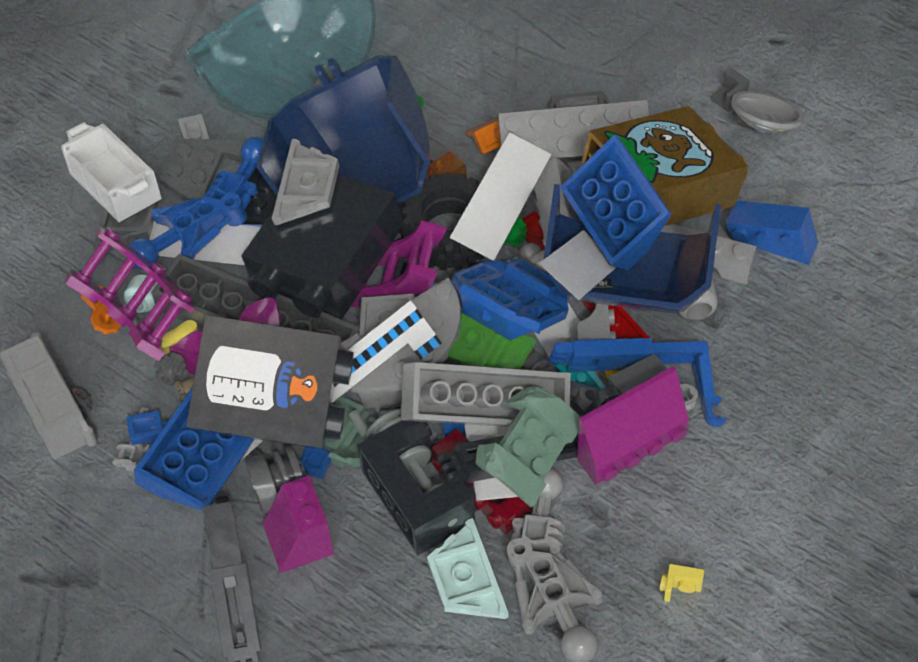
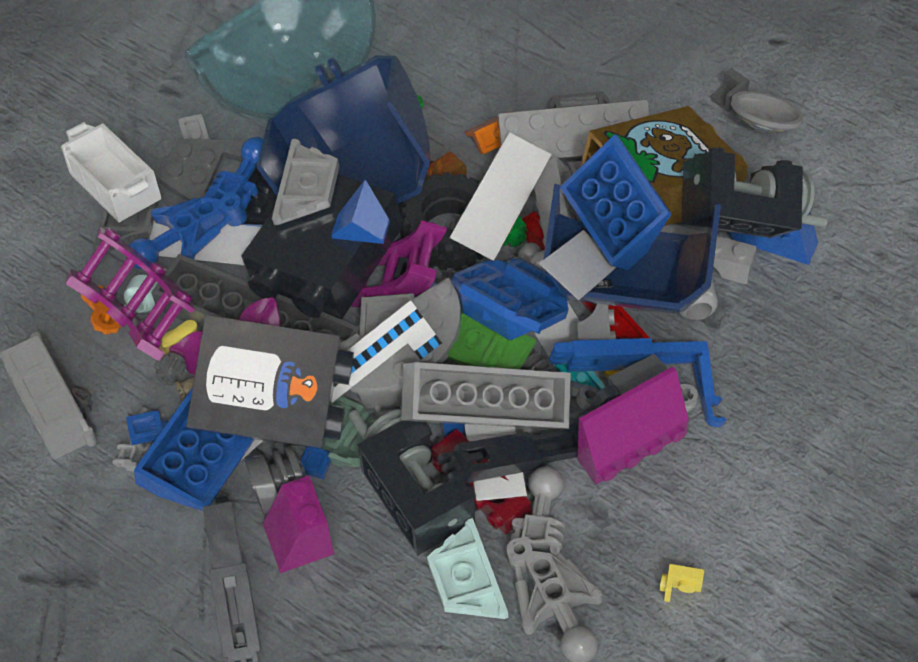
(362, 218): none -> blue slope
(530, 443): sand green piece -> none
(766, 207): none -> black piece

